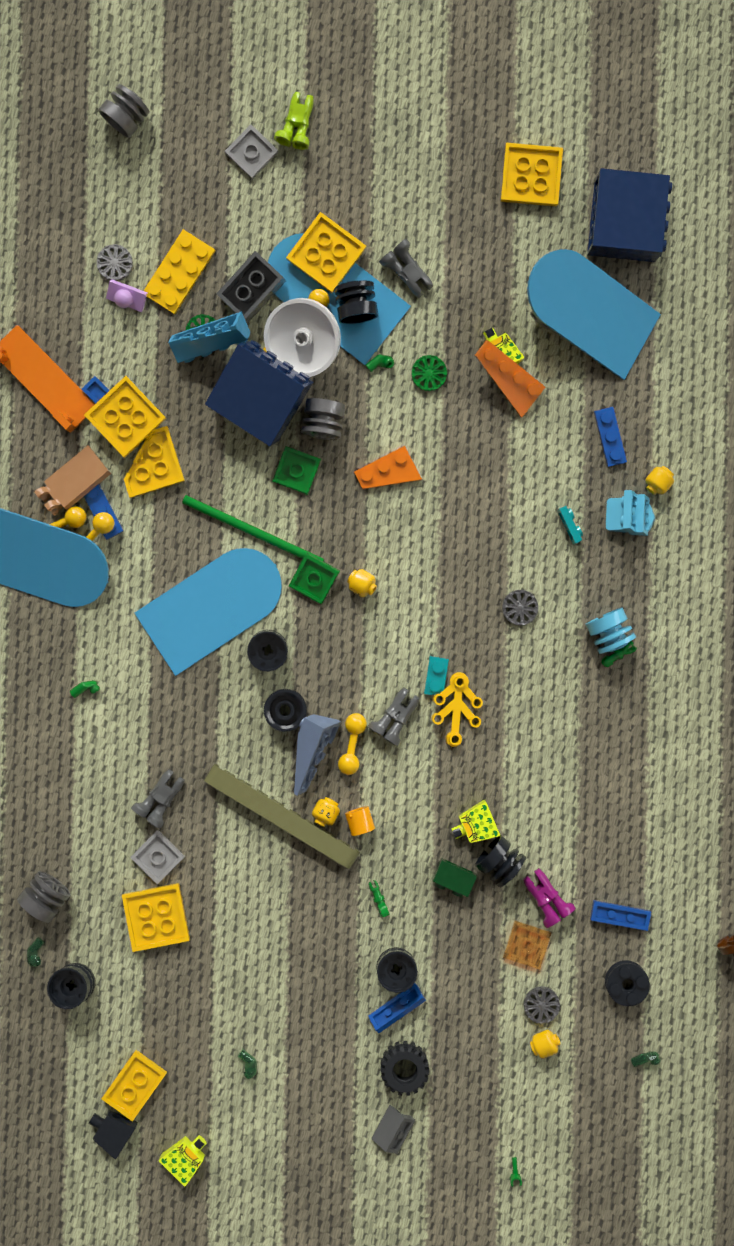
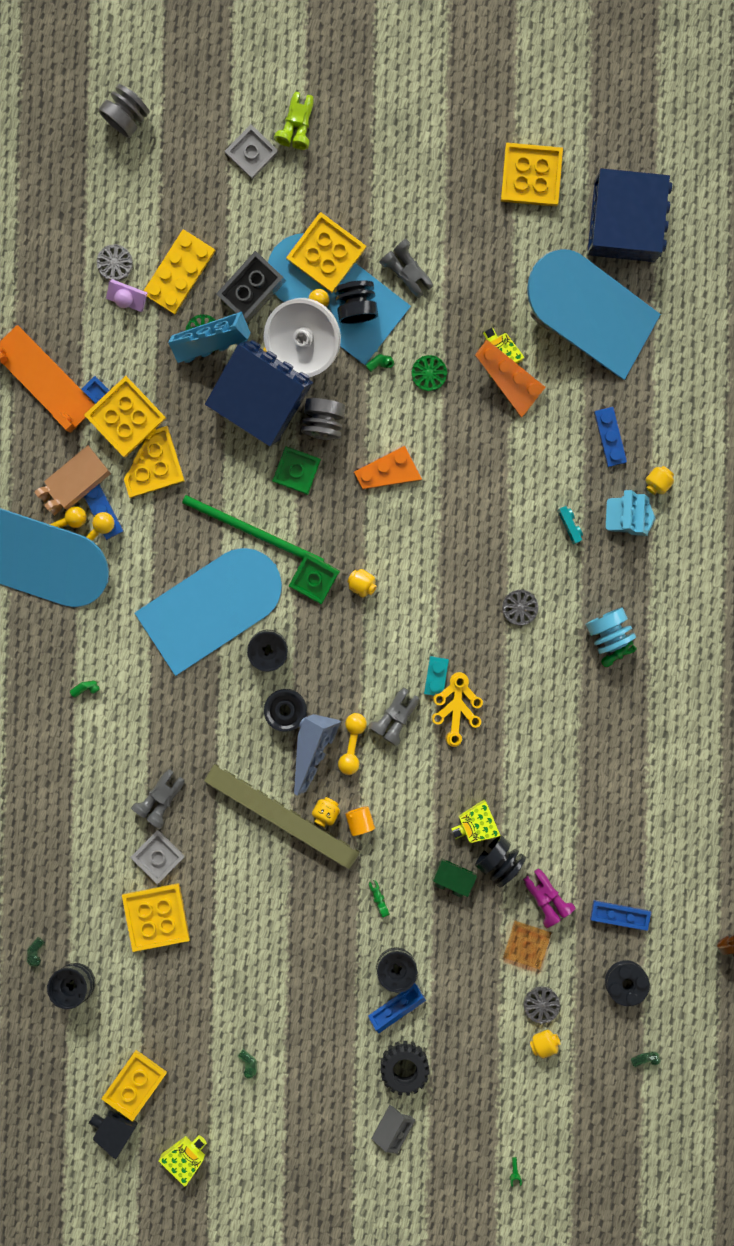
(43, 897): flat silver wheel -> none

